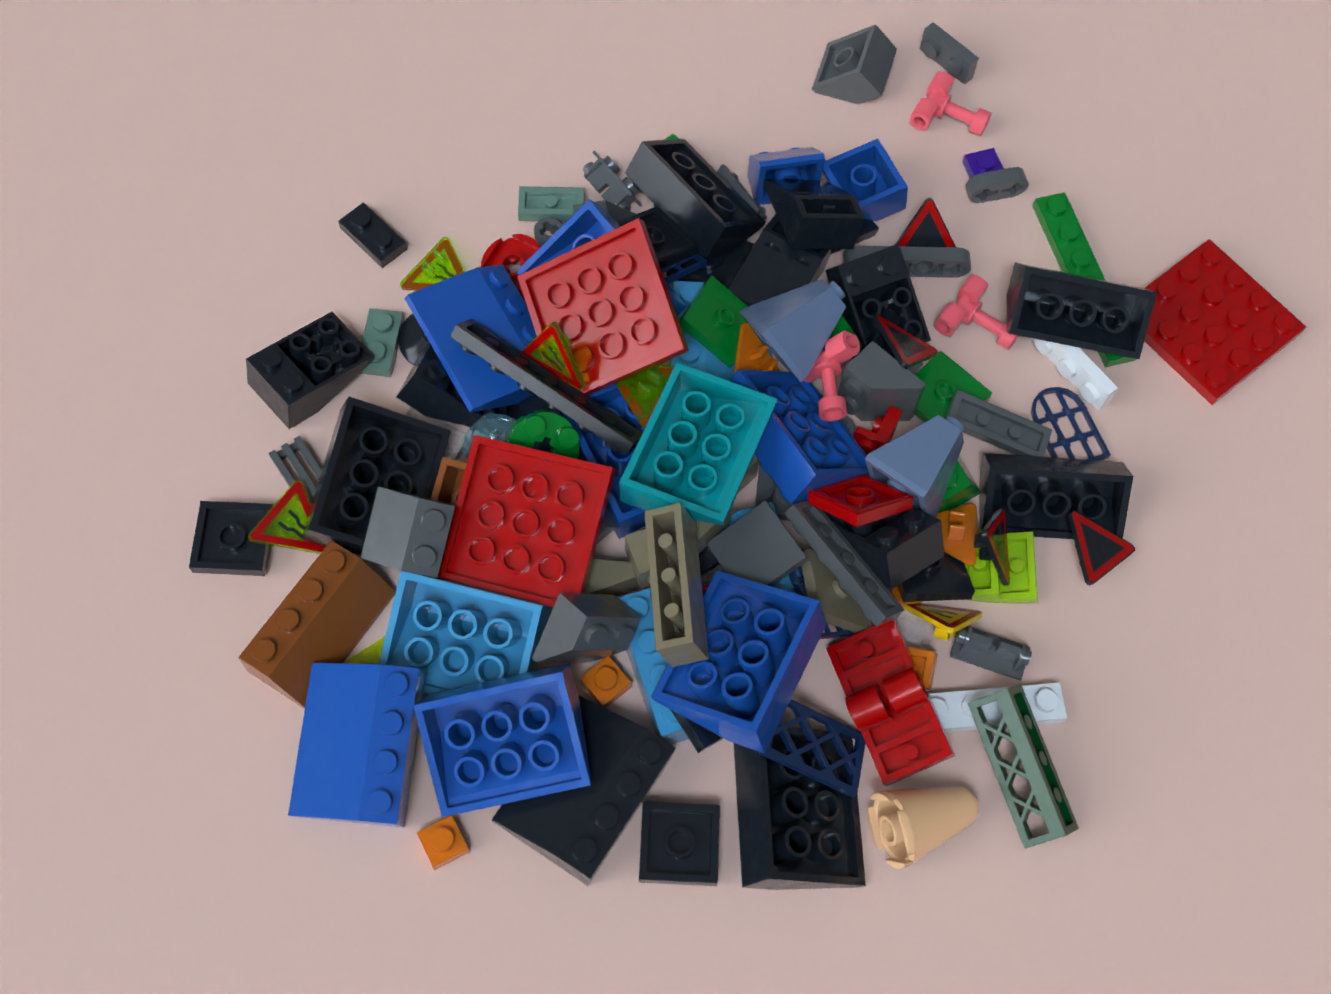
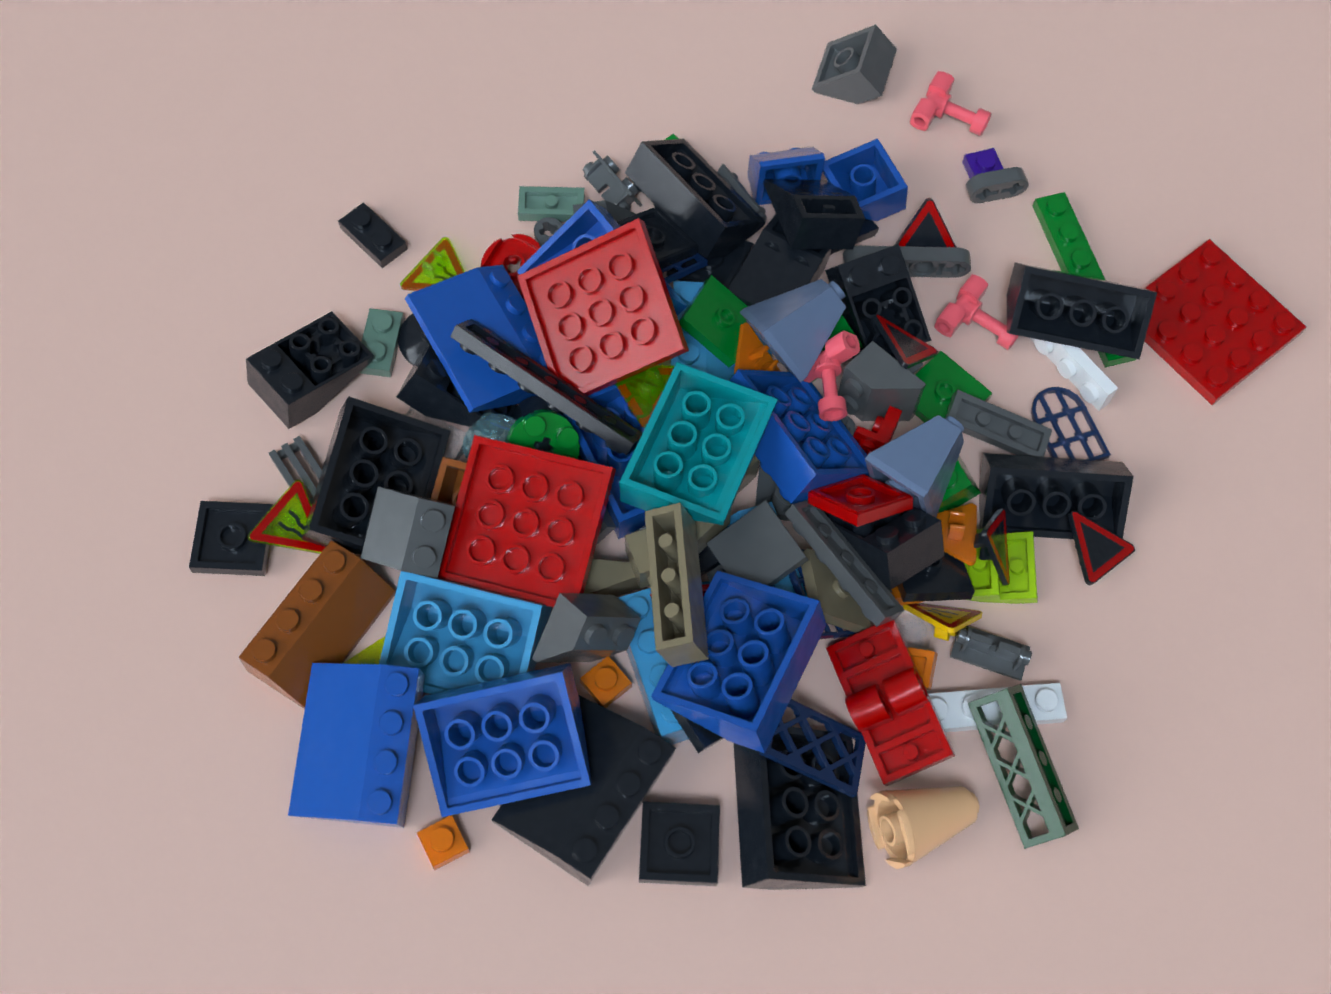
(553, 353): piece -> none
(948, 53): dark grey plate -> none

